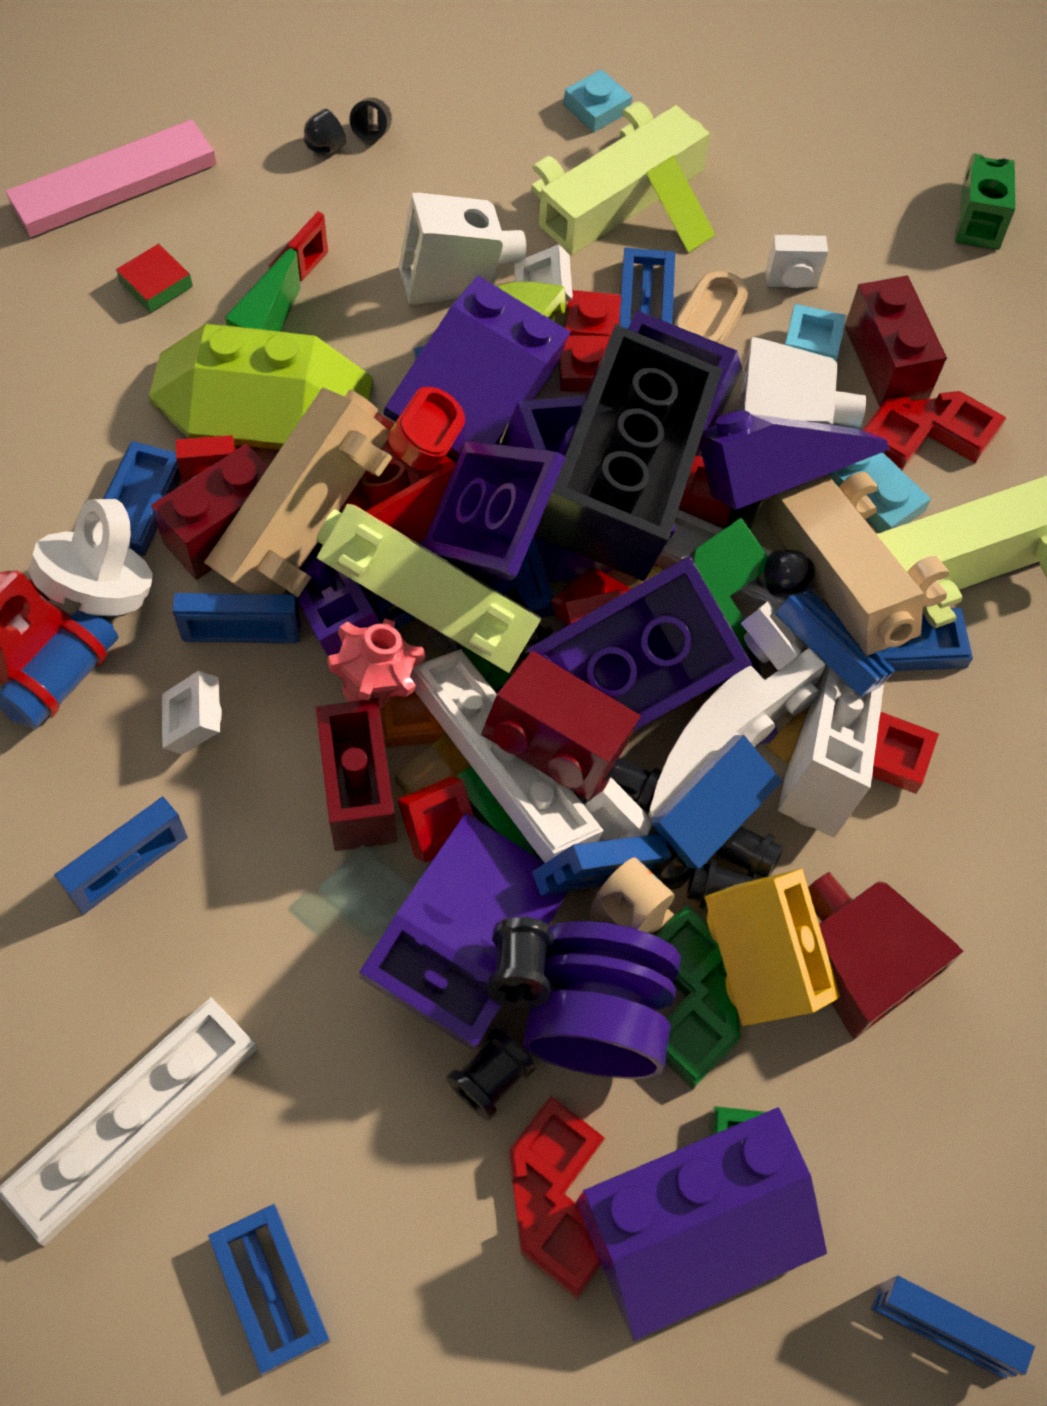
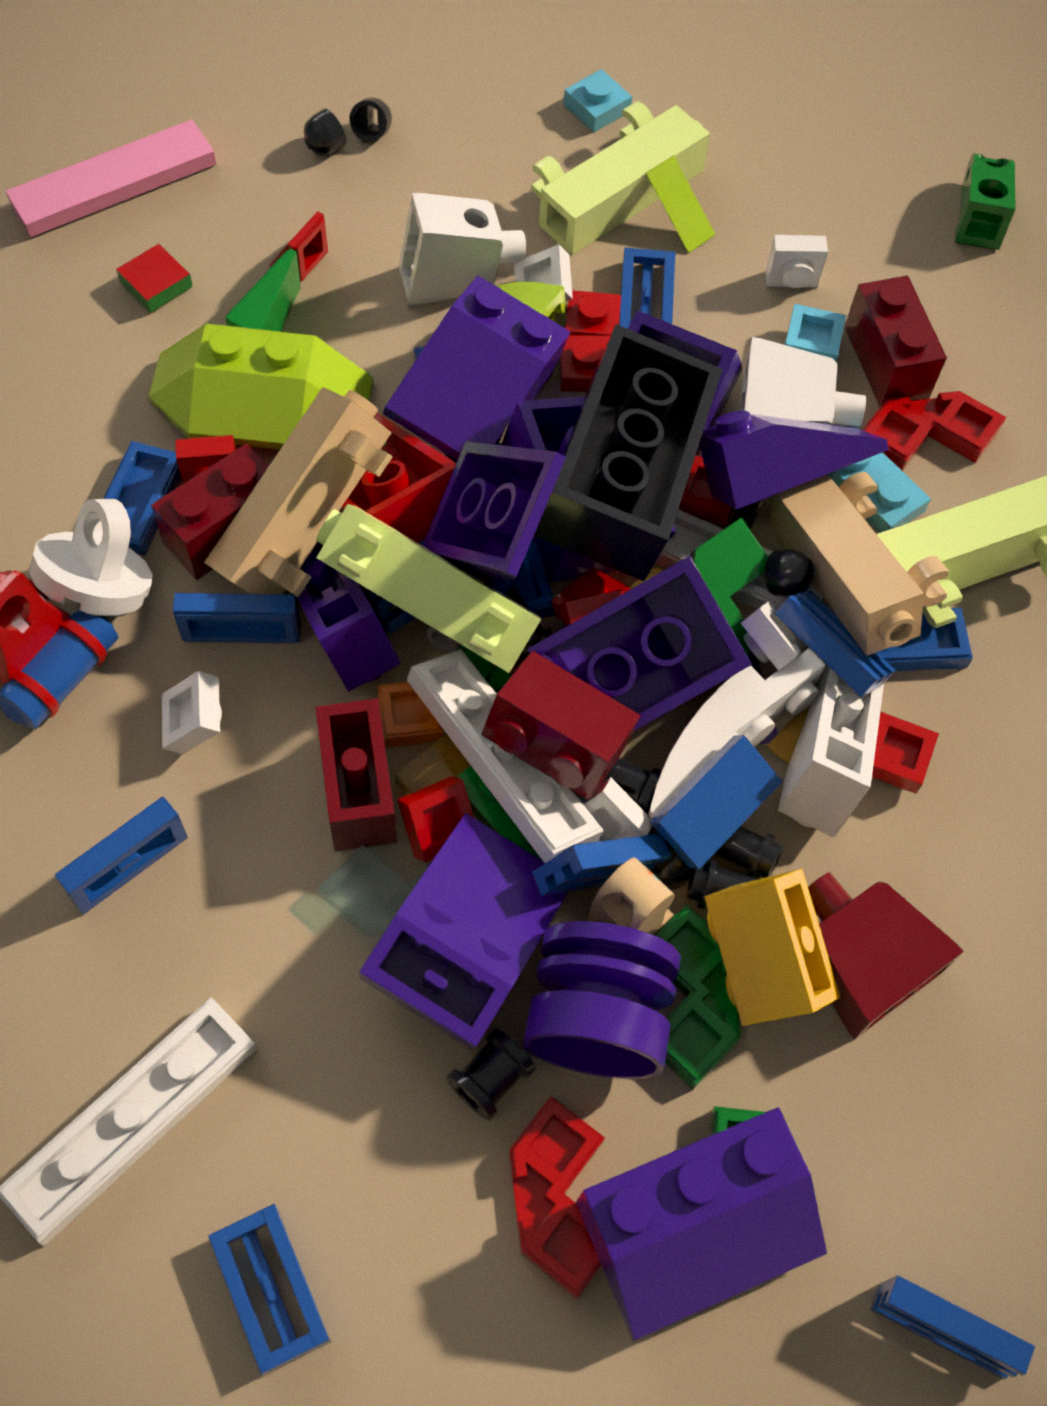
(374, 662): coral rock -> none
(426, 428): red tile -> none
(520, 963): black bush -> none
(714, 306): tan tile -> none

